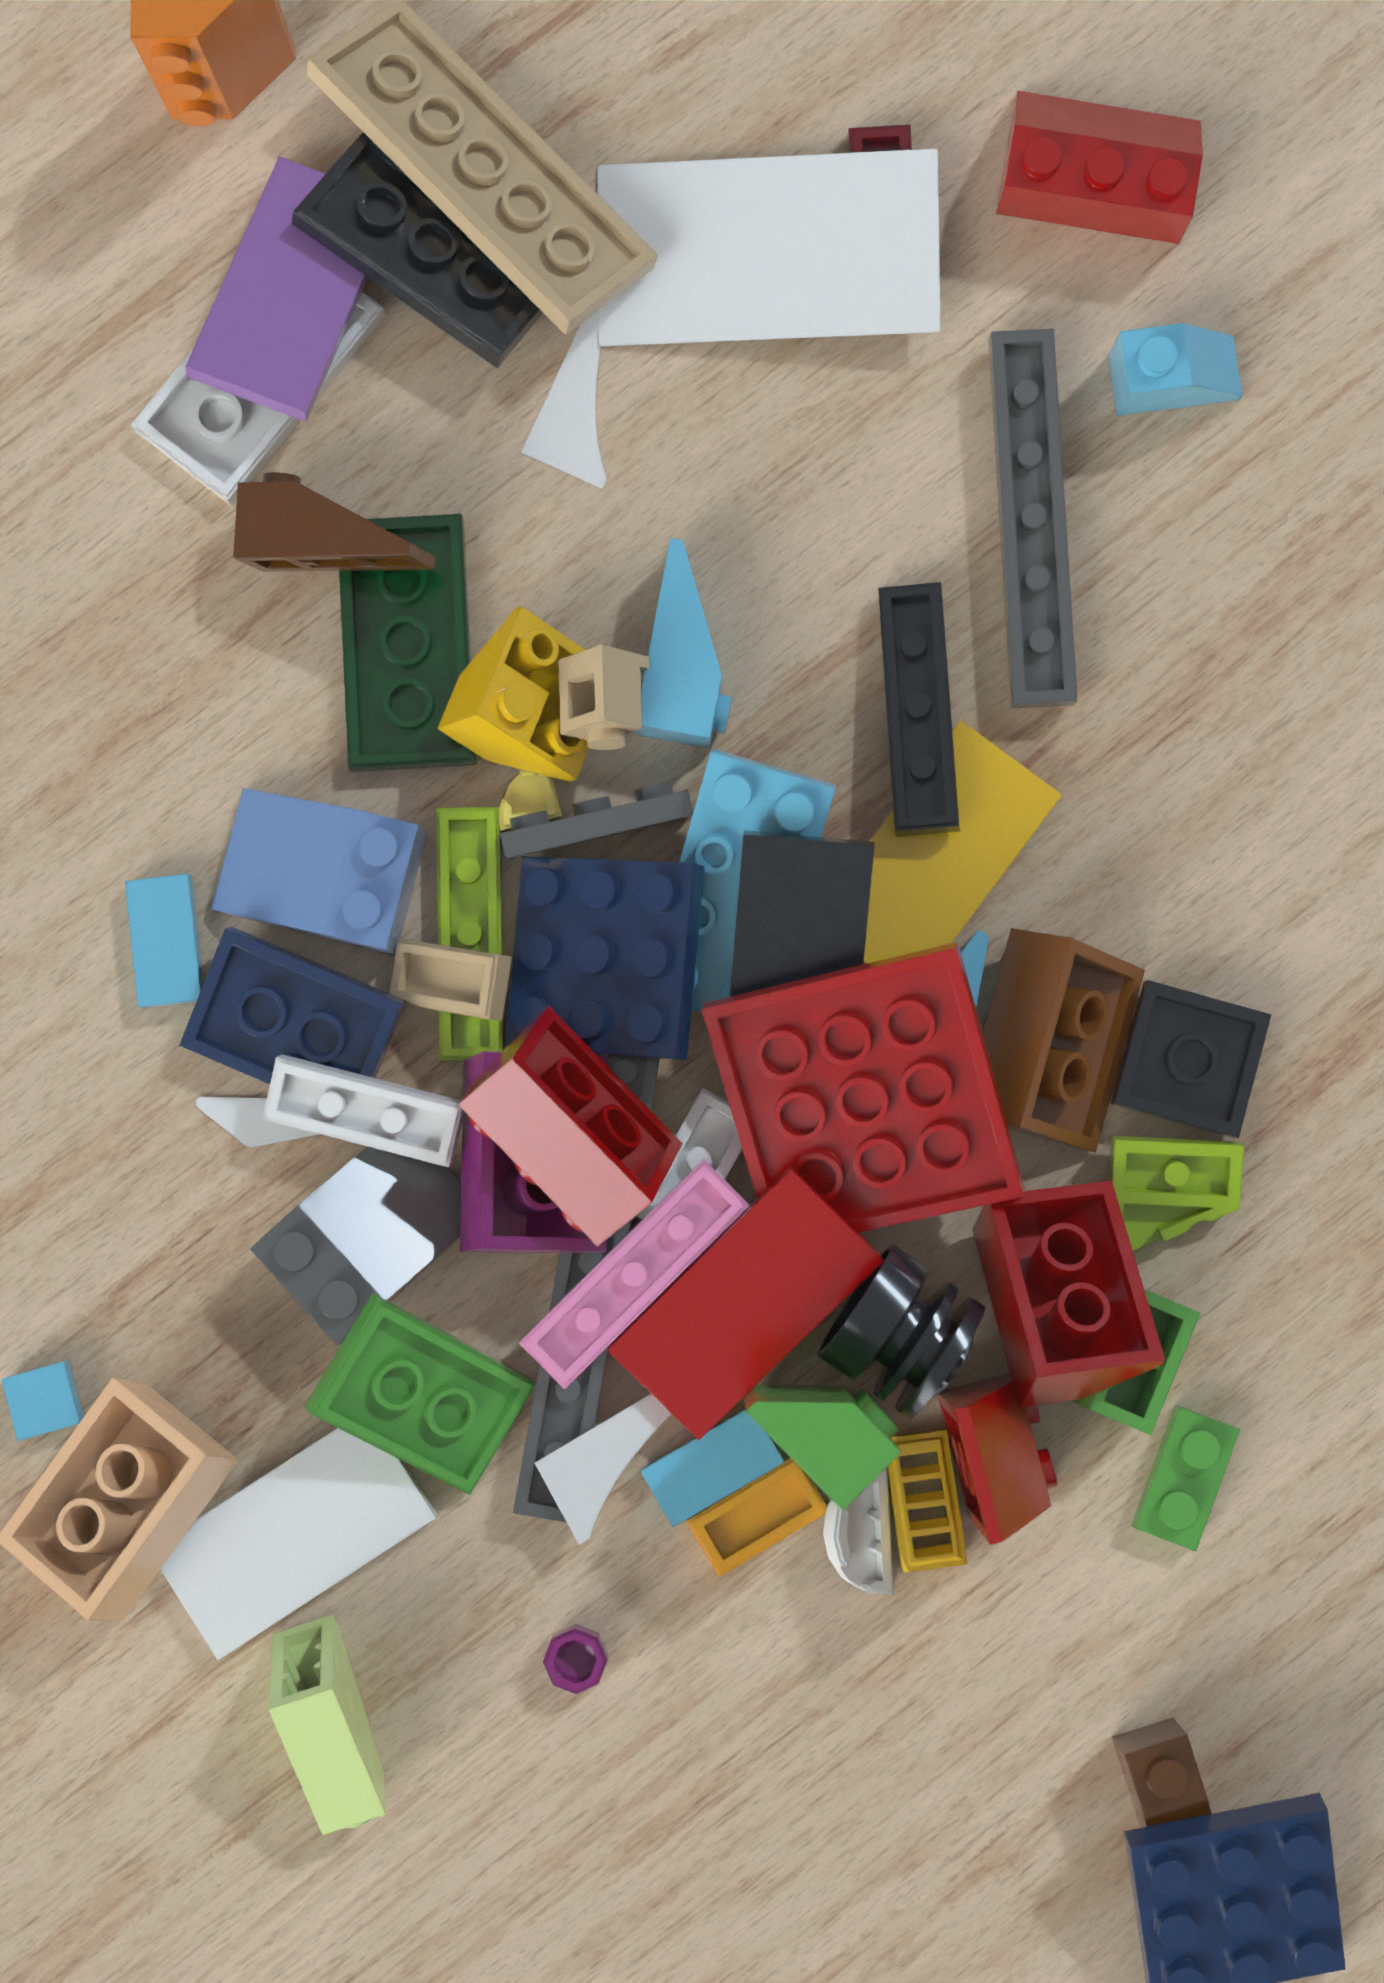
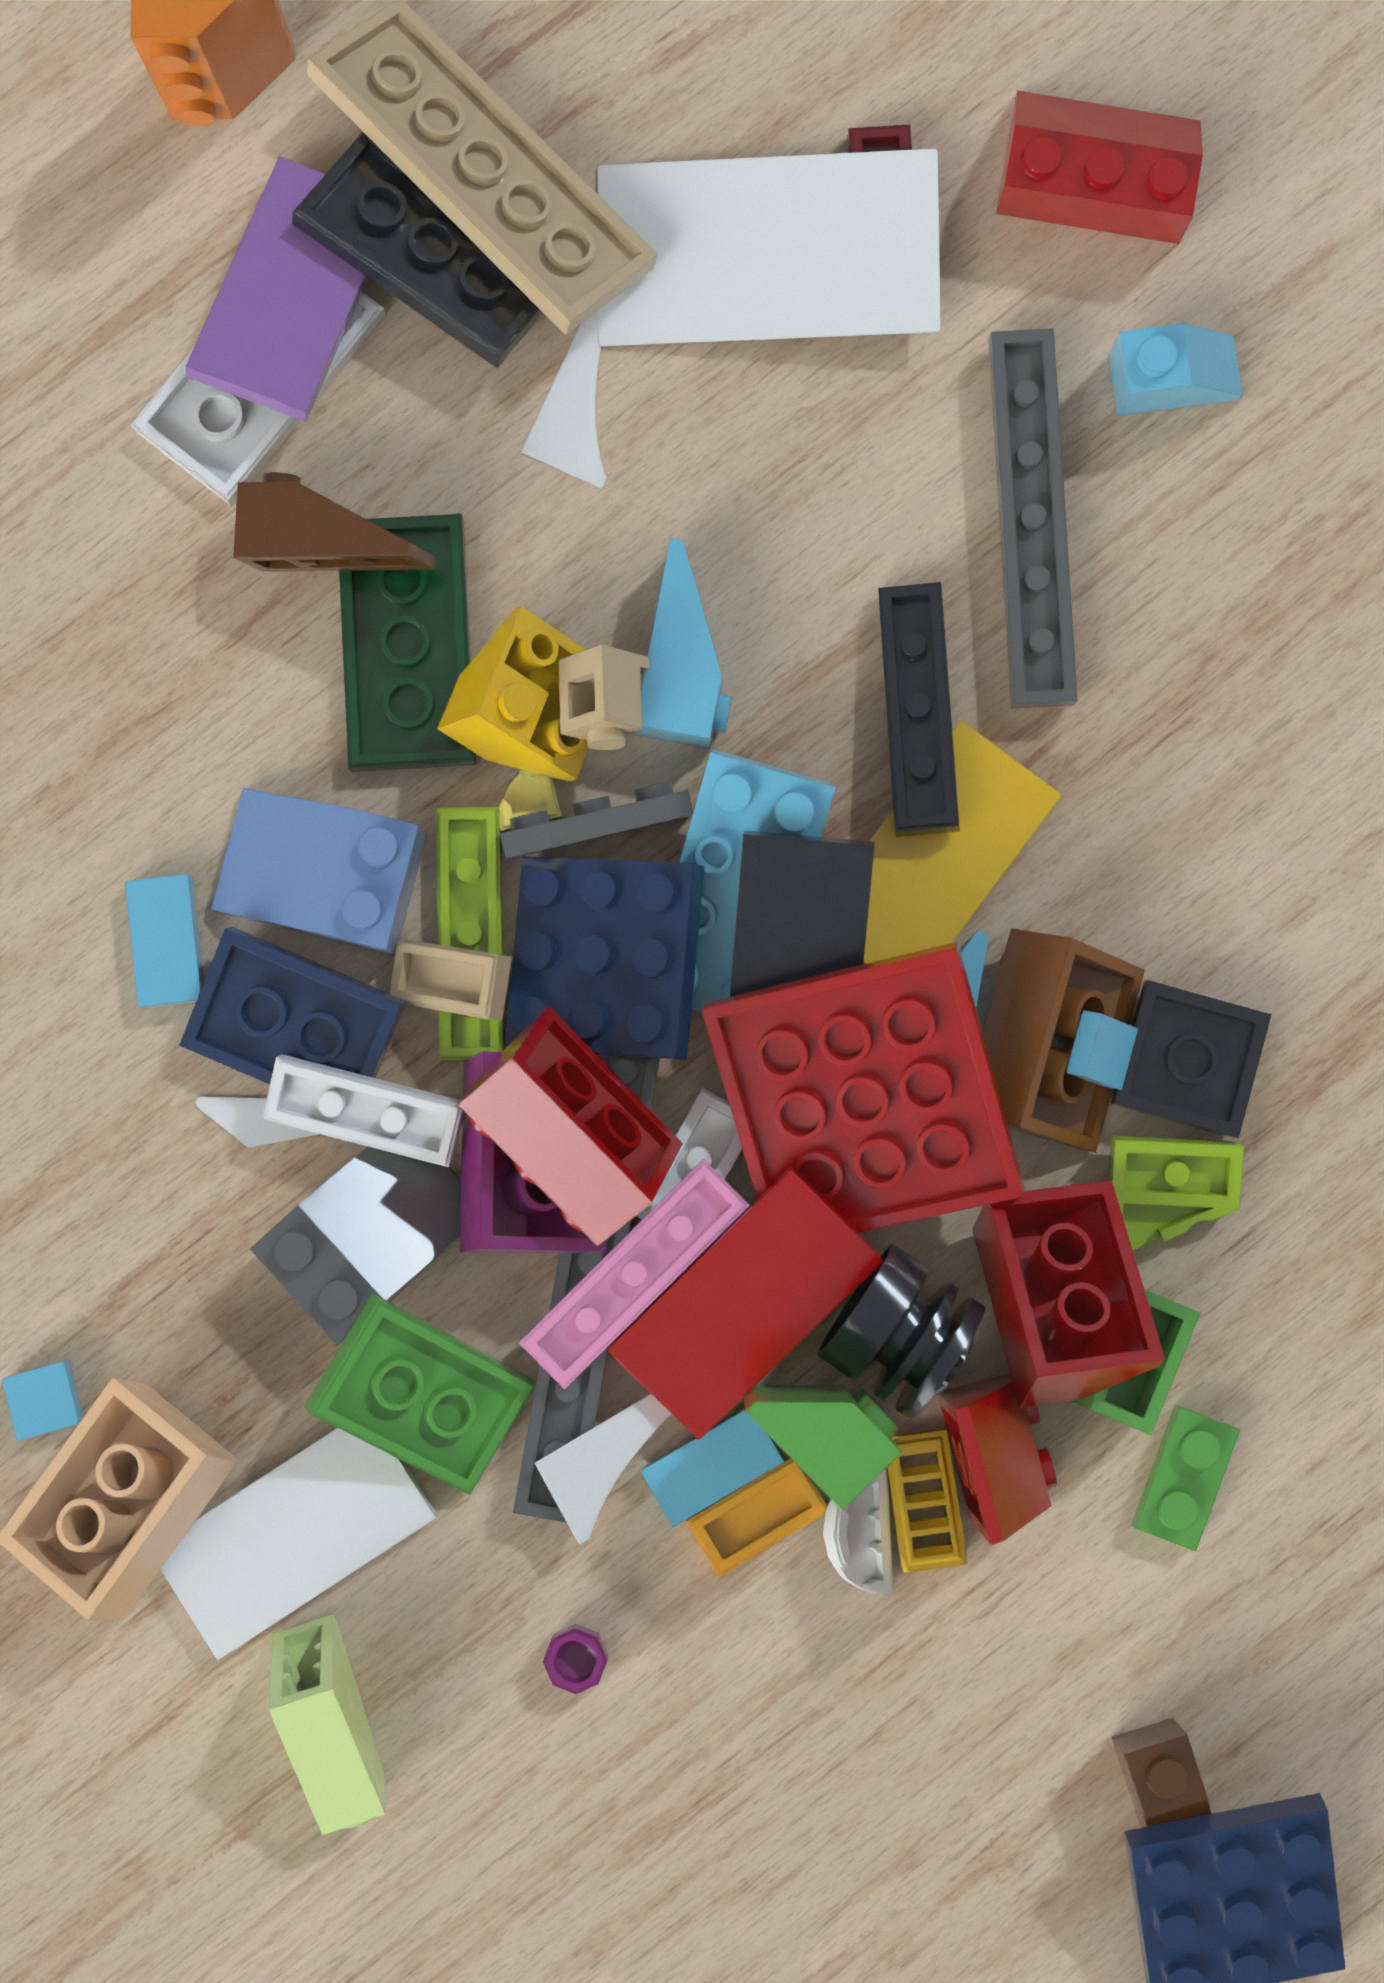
(1102, 1050): none -> medium azure tile

